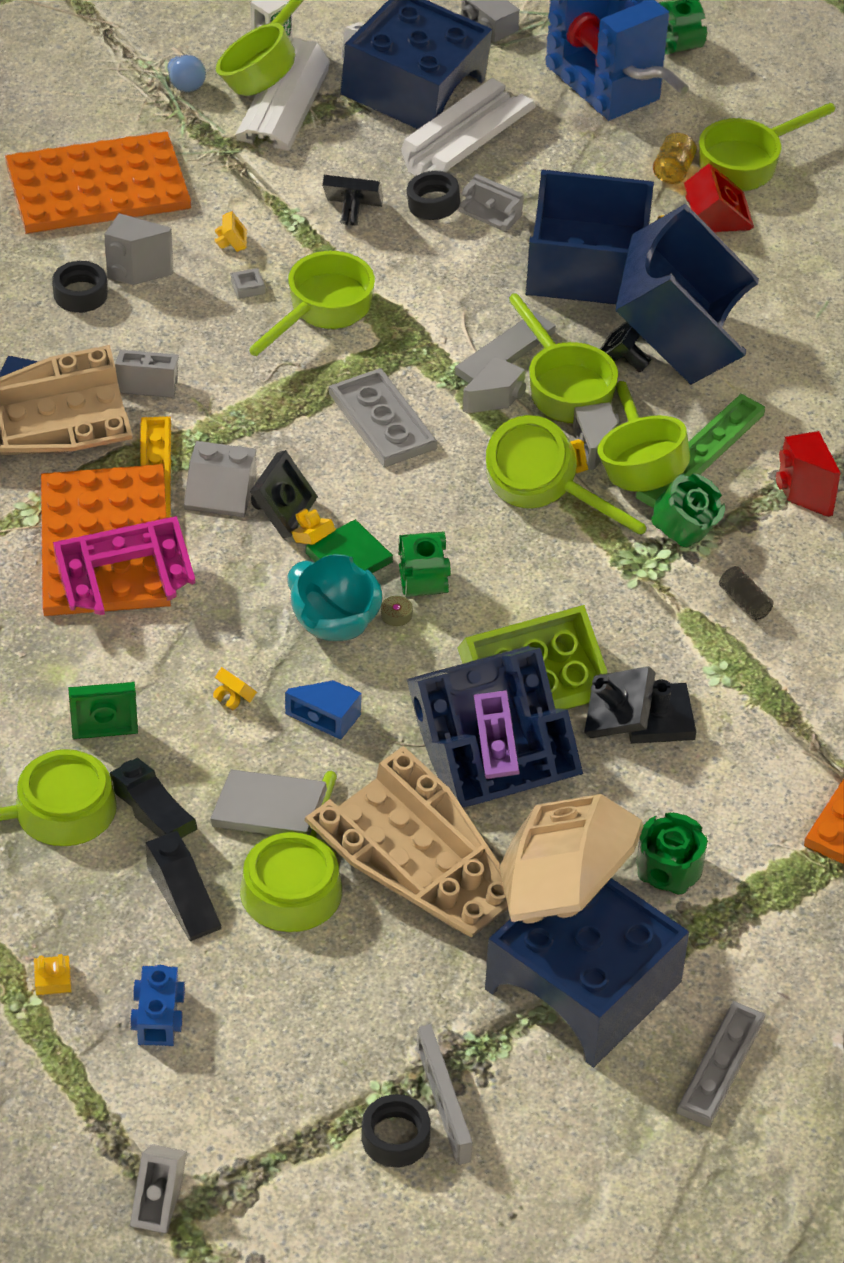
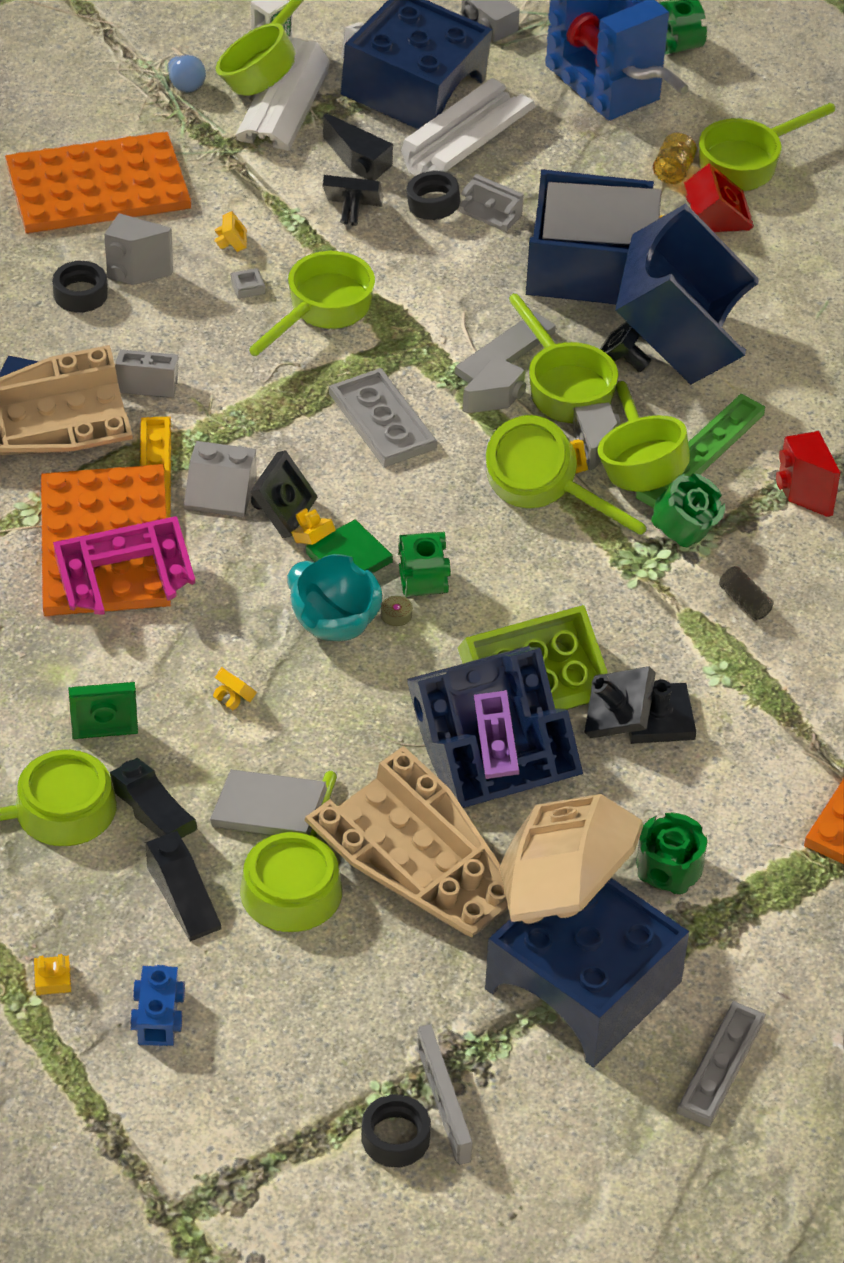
(157, 1187): light grey slope -> none
(325, 706): blue slope -> none
(358, 149): none -> black slope
(598, 212): none -> light grey tile

